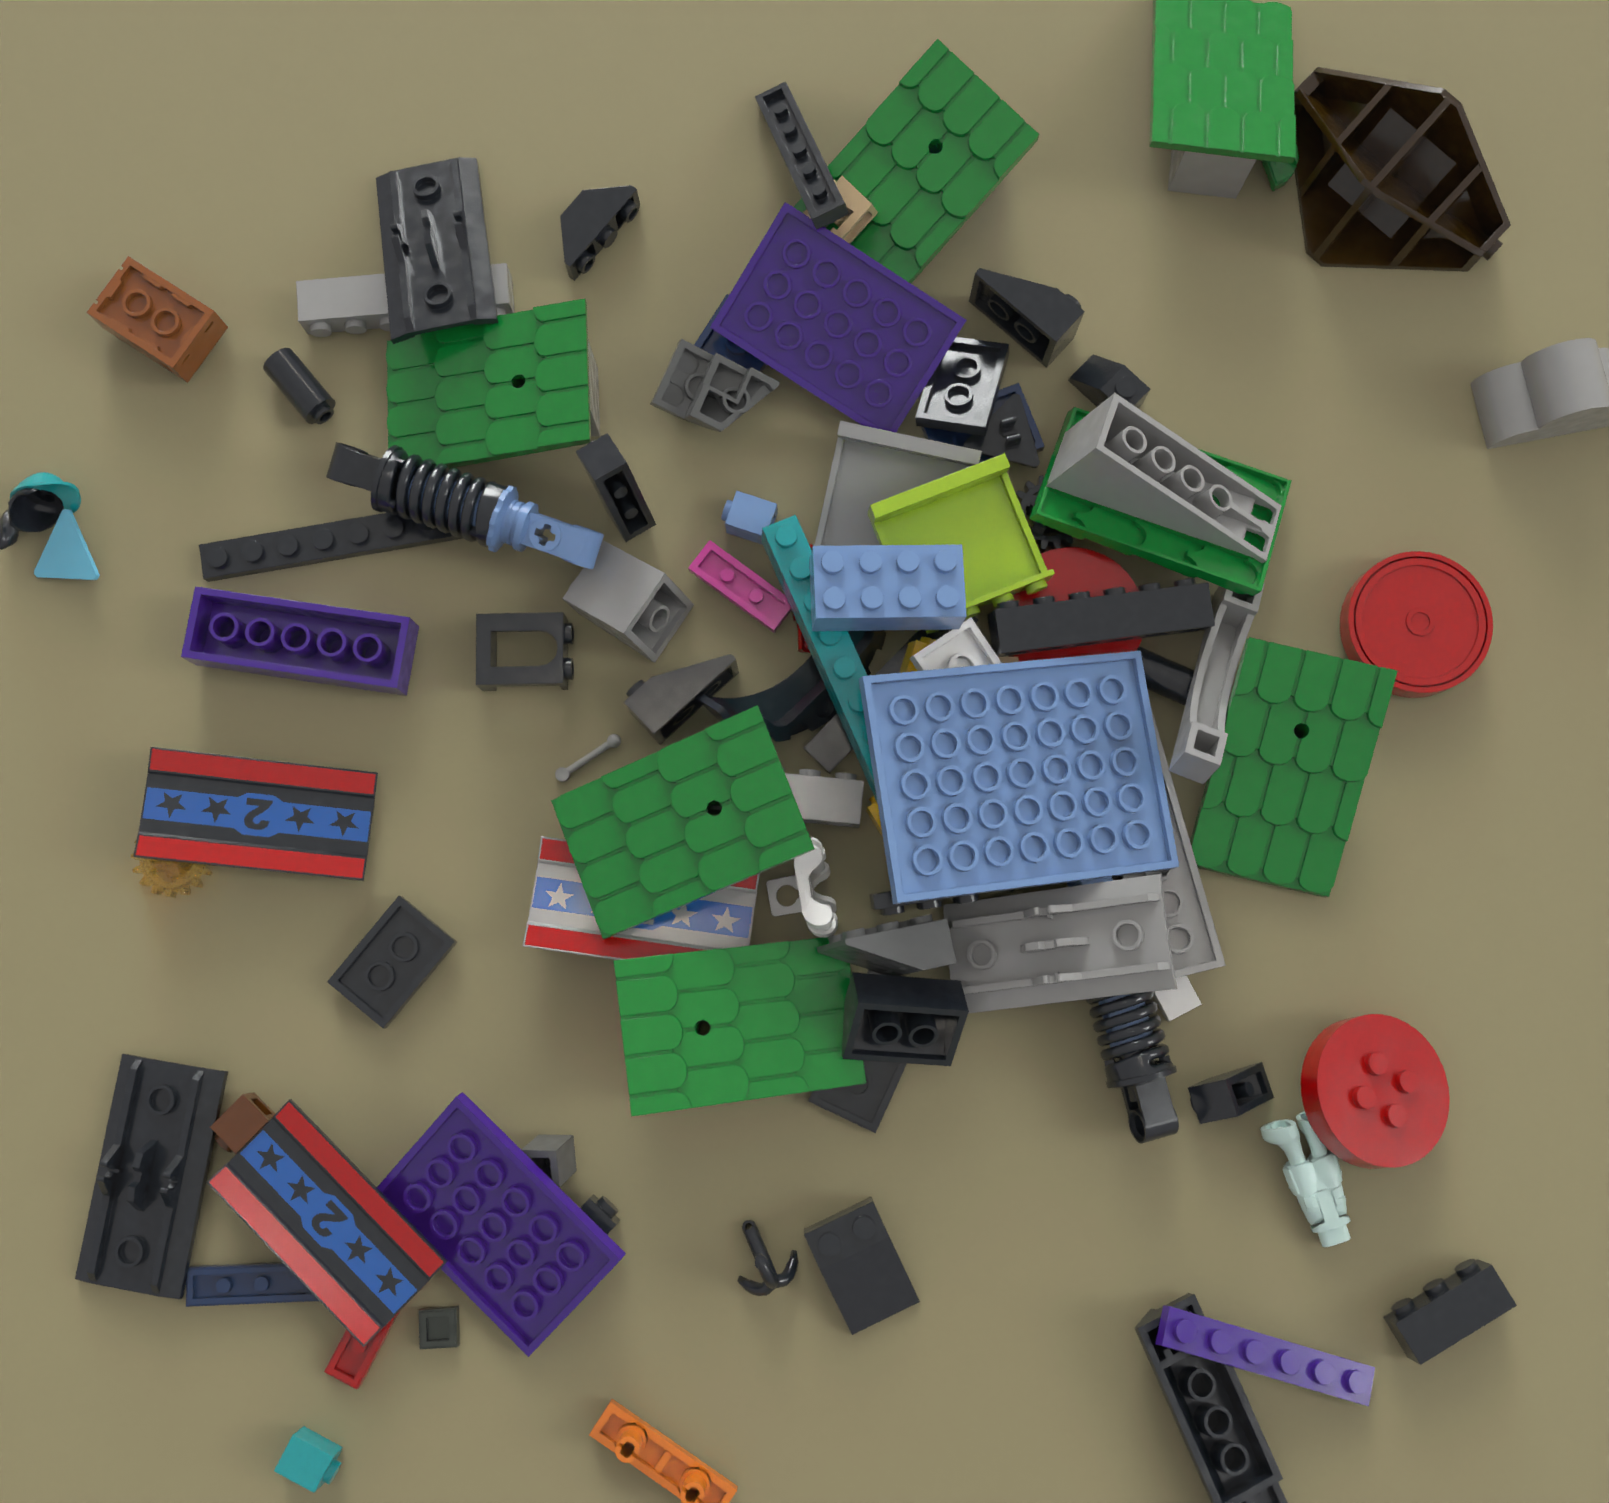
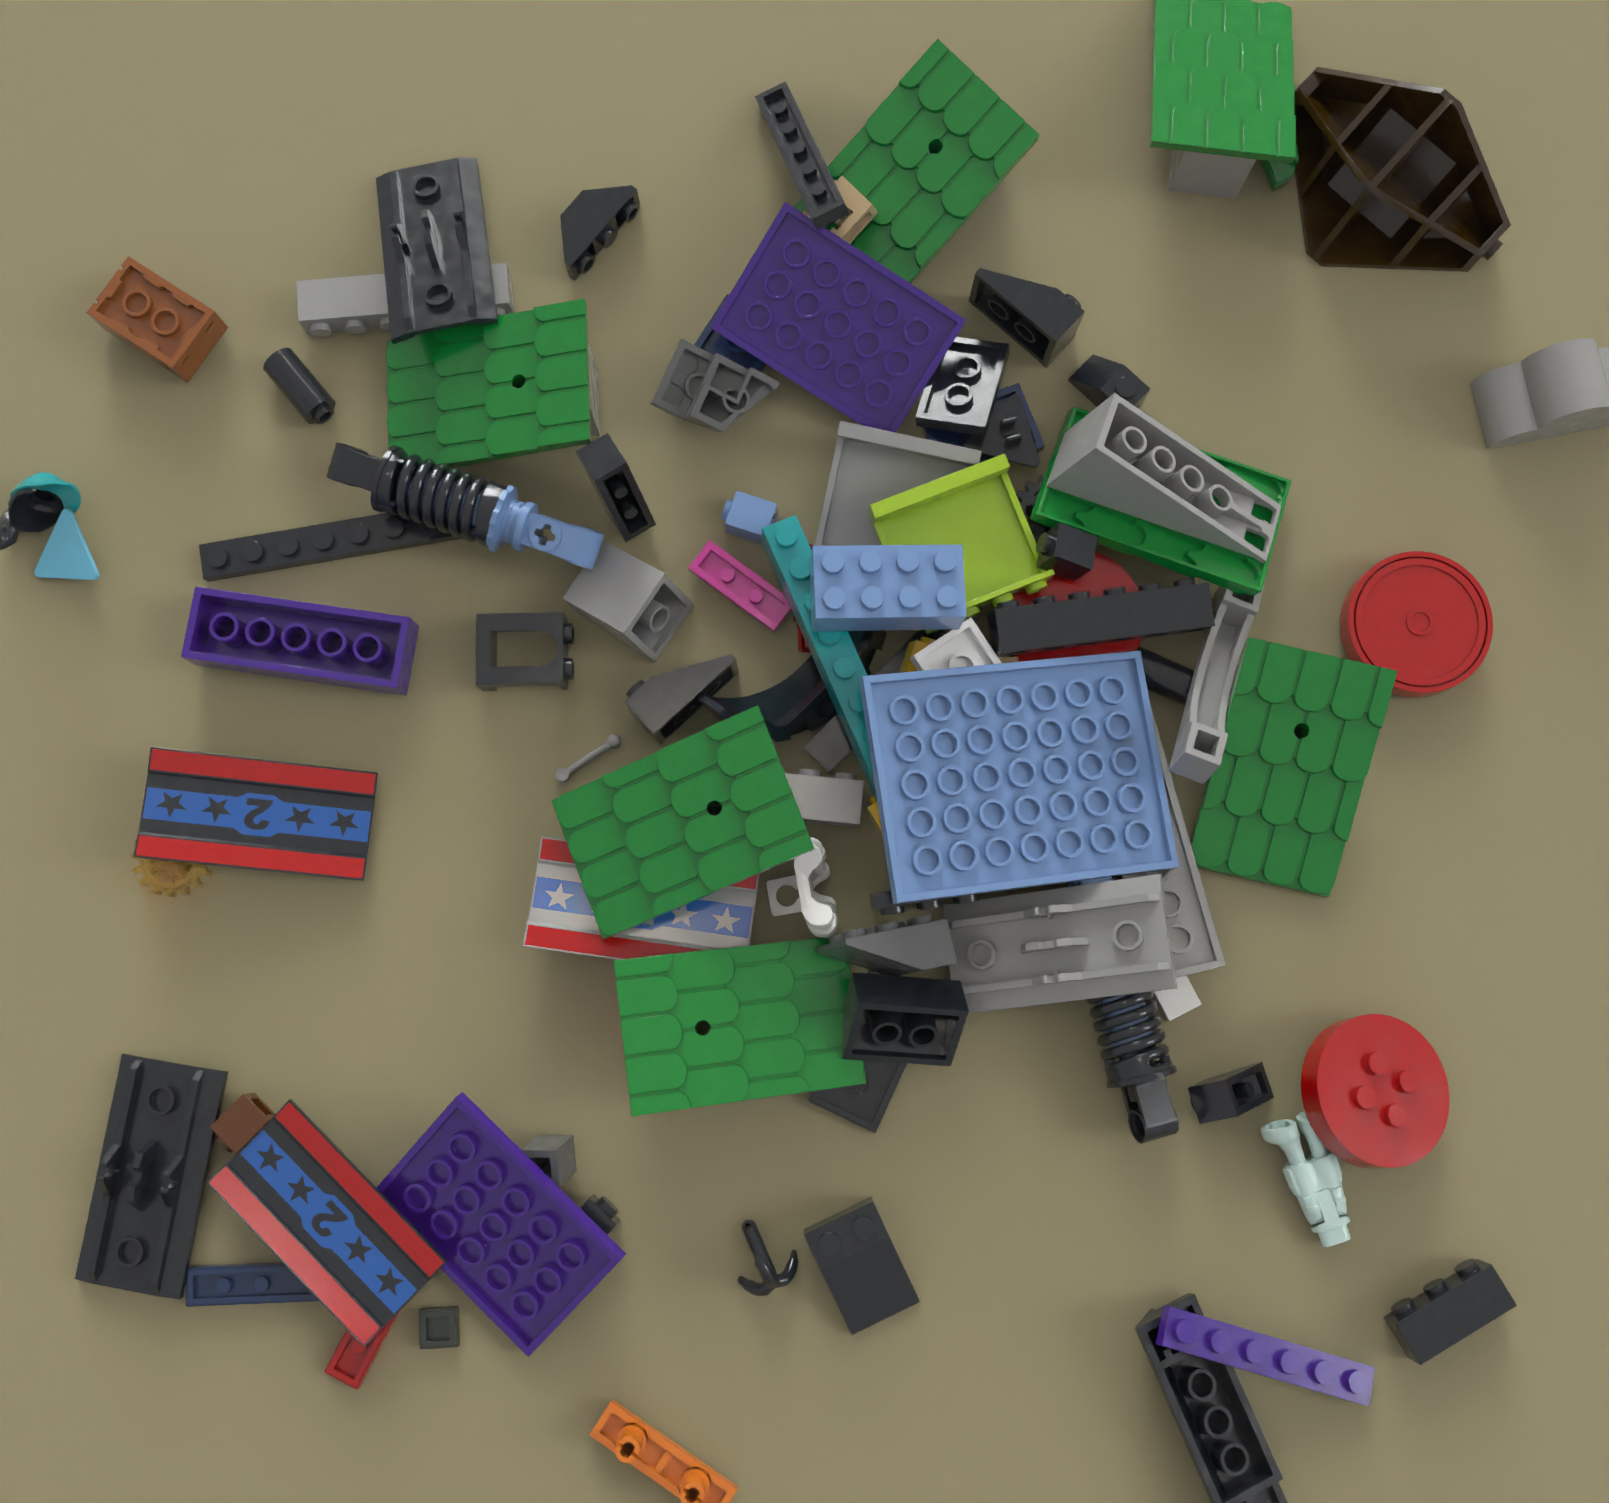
(309, 1460): teal brick -> none
(392, 962): black plate -> none
(1066, 551): none -> black brick

